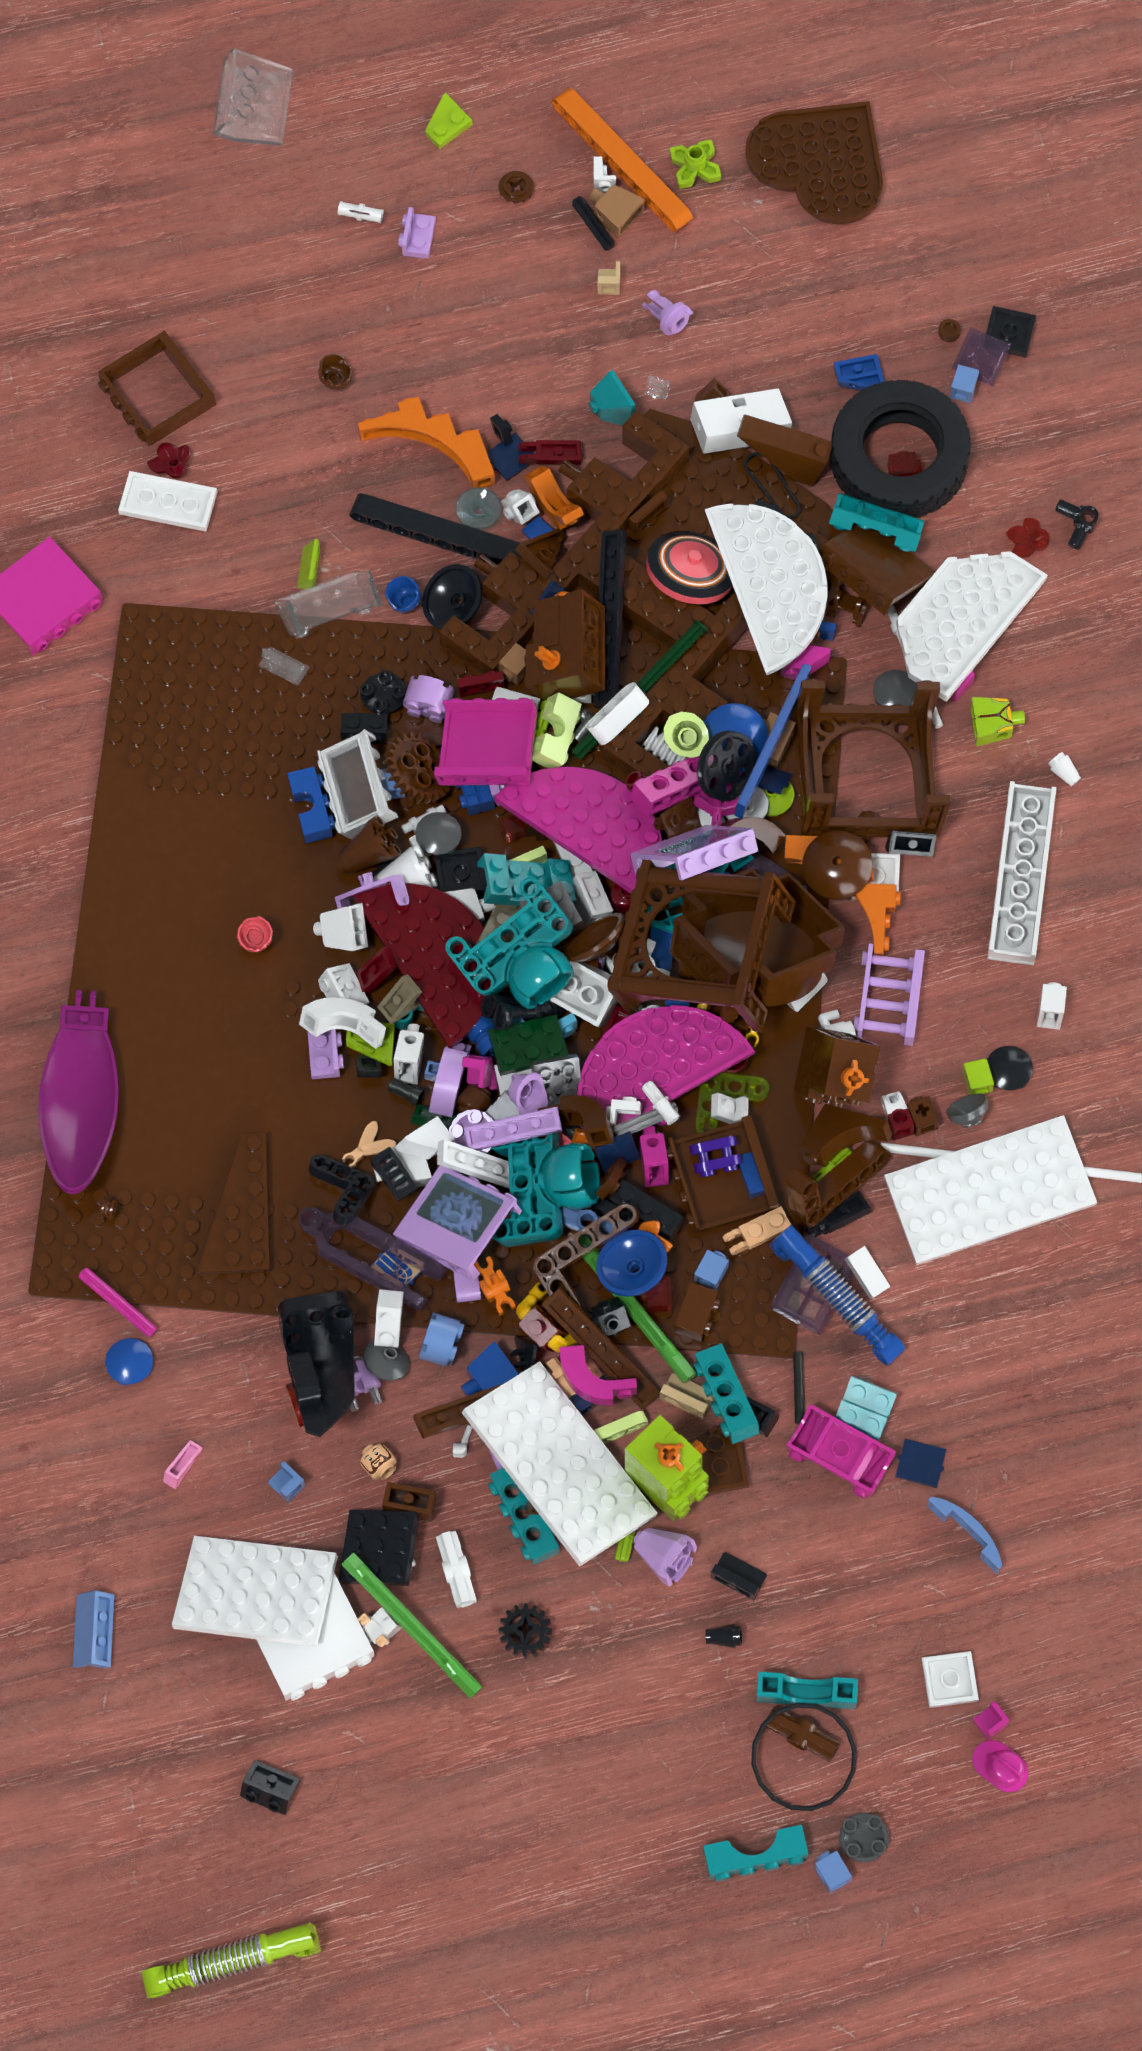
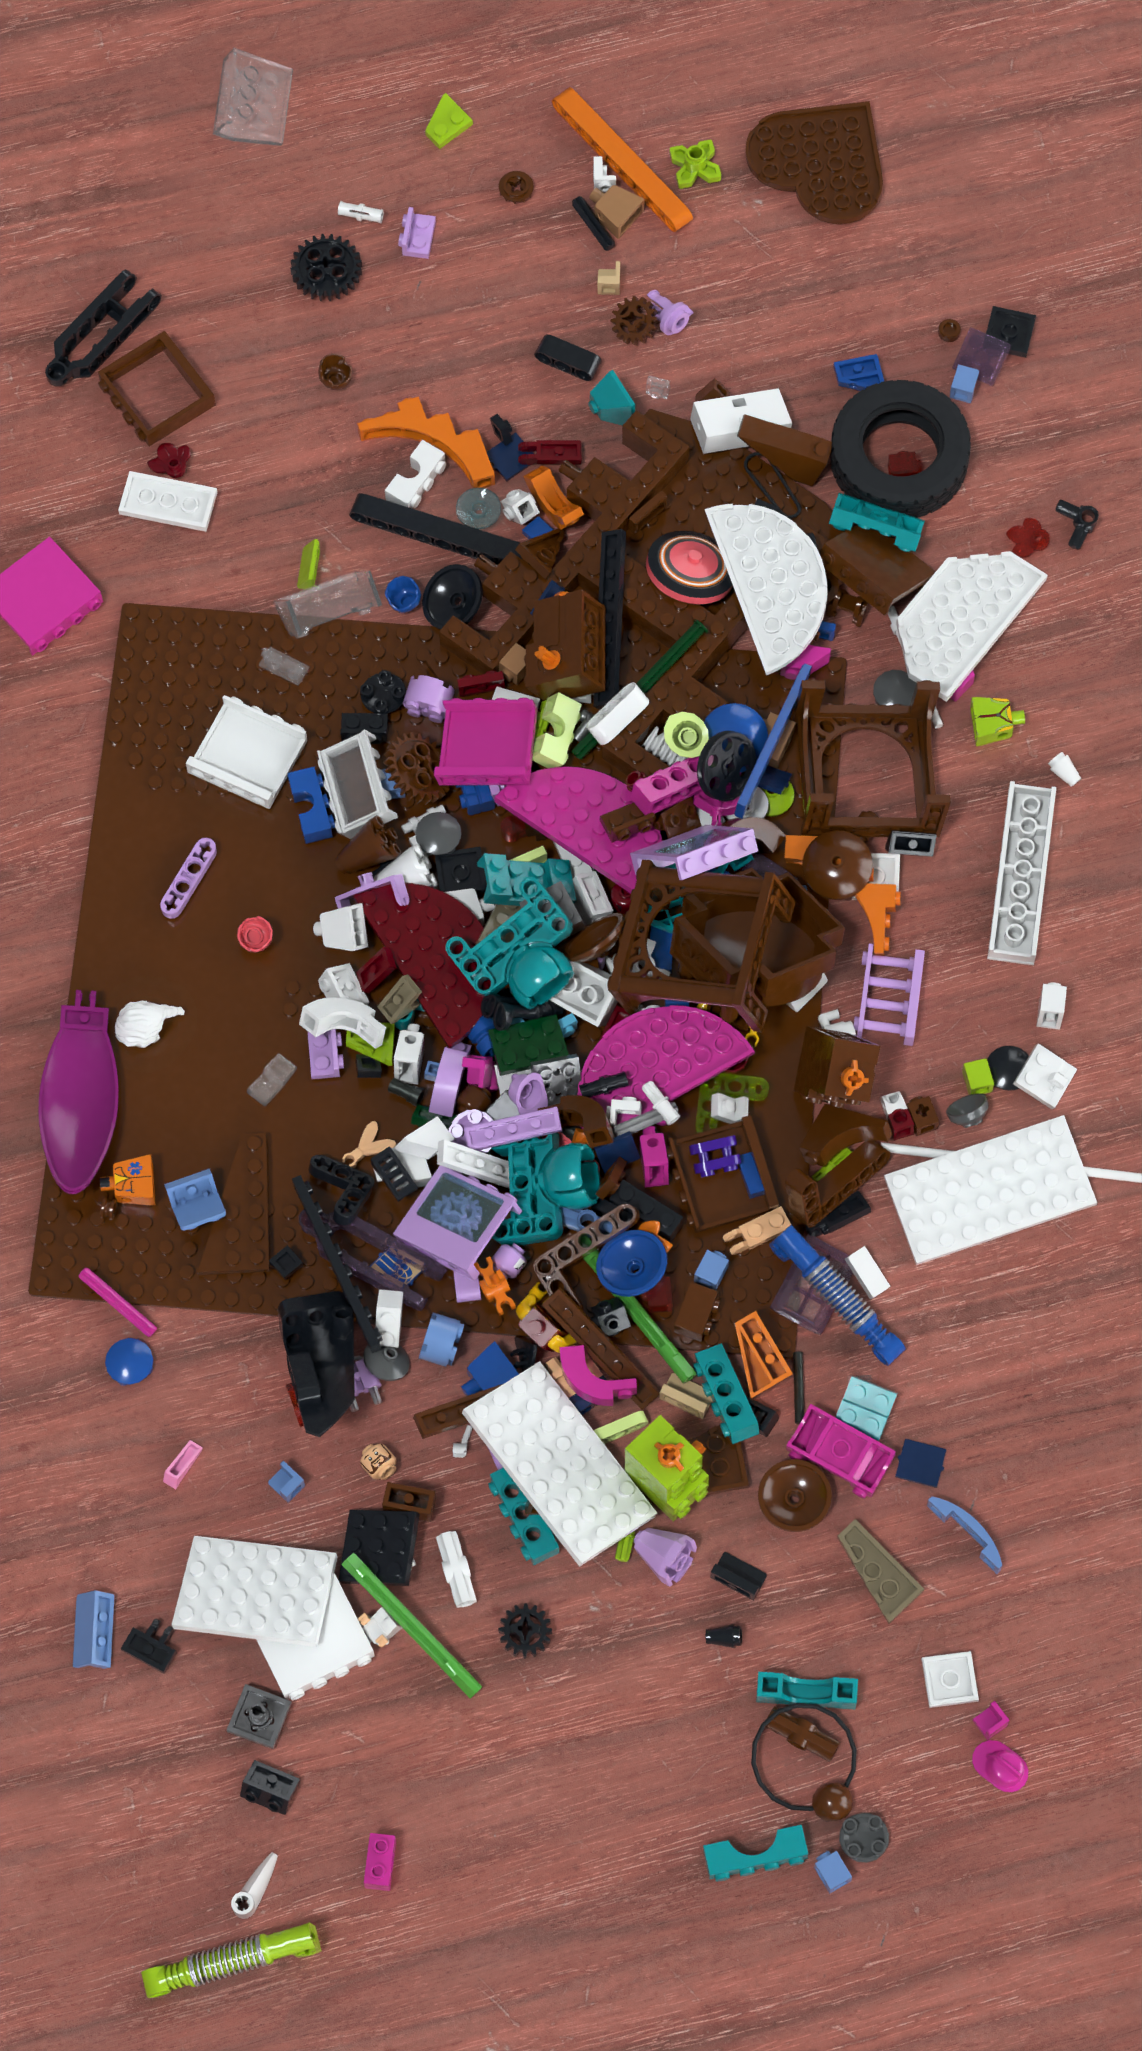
(104, 304): none -> black piece
(132, 1181): none -> orange torso
(142, 1021): none -> white hair
(149, 1650): none -> black hinge
(191, 879): none -> lavender beam
(195, 1200): none -> medium blue bracket
(248, 752): none -> white panel
(253, 1702): none -> flat silver plate
(254, 1888): none -> white piece
(272, 1079): none -> clear slope
(286, 1262): none -> black plate
(328, 284): none -> black gear
(341, 1271): none -> black plate
(380, 1862): none -> dark pink brick
(408, 491): none -> white arch
(509, 1260): none -> lavender head
(567, 357): none -> black beam
(604, 1085): none -> black pin
(625, 822): none -> reddish brown bracket
(641, 327): none -> reddish brown gear
(760, 1355): none -> orange wedge
(795, 1479): none -> reddish brown dish
(832, 1802): none -> reddish brown hair
(883, 1576): none -> dark tan wing
(1045, 1076): none -> white hinge

